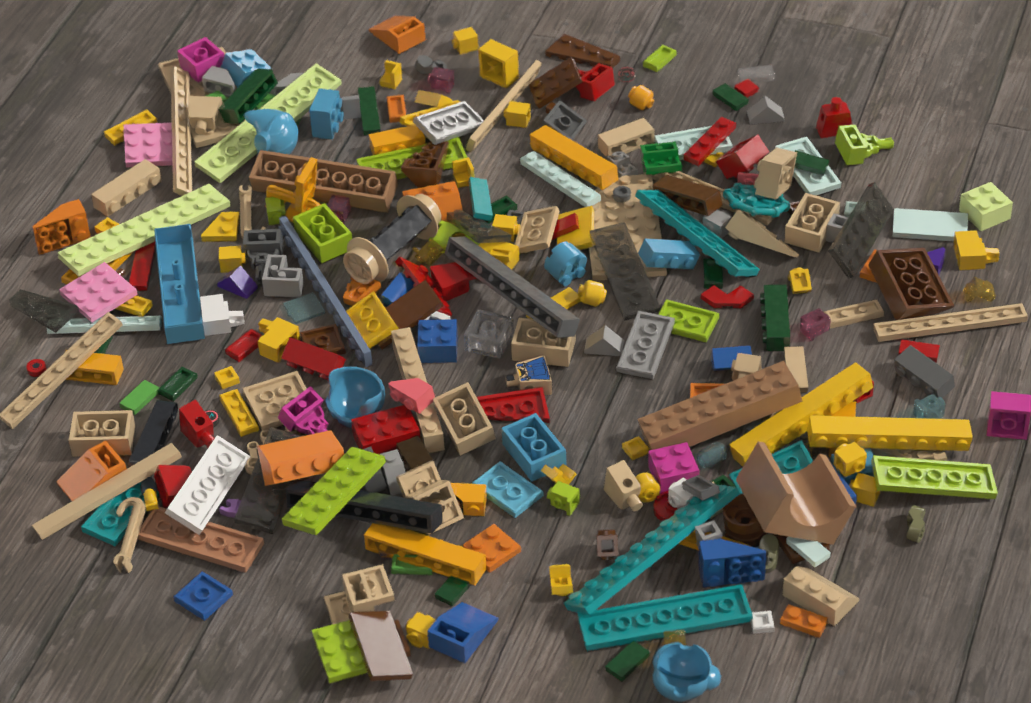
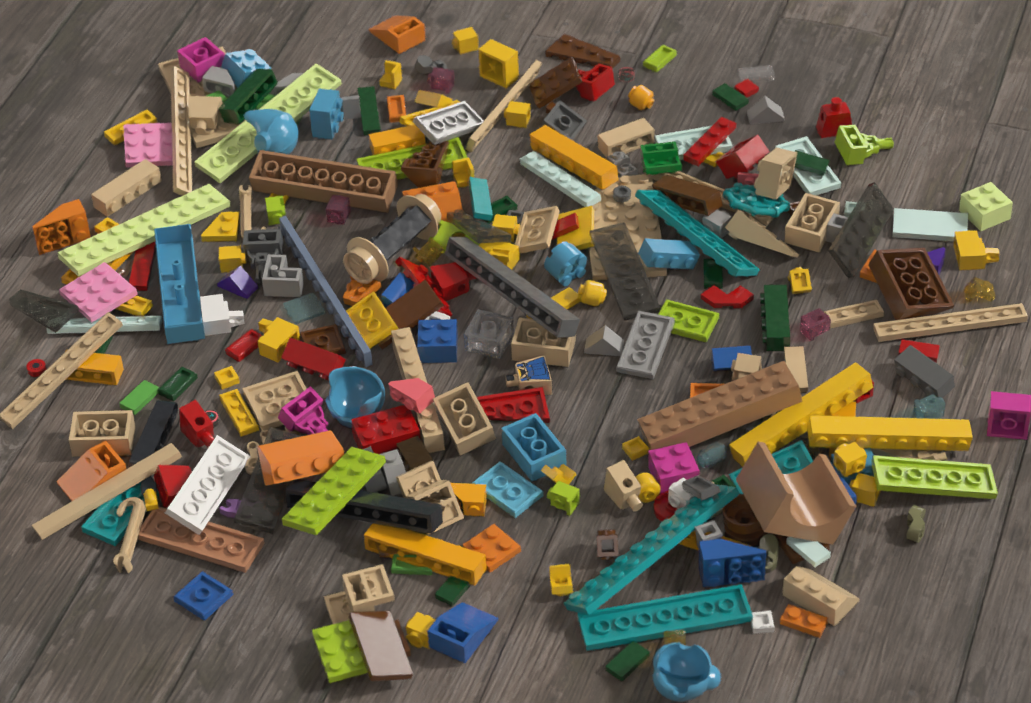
(302, 198): light orange plate -> none
(322, 232): lime brick -> none

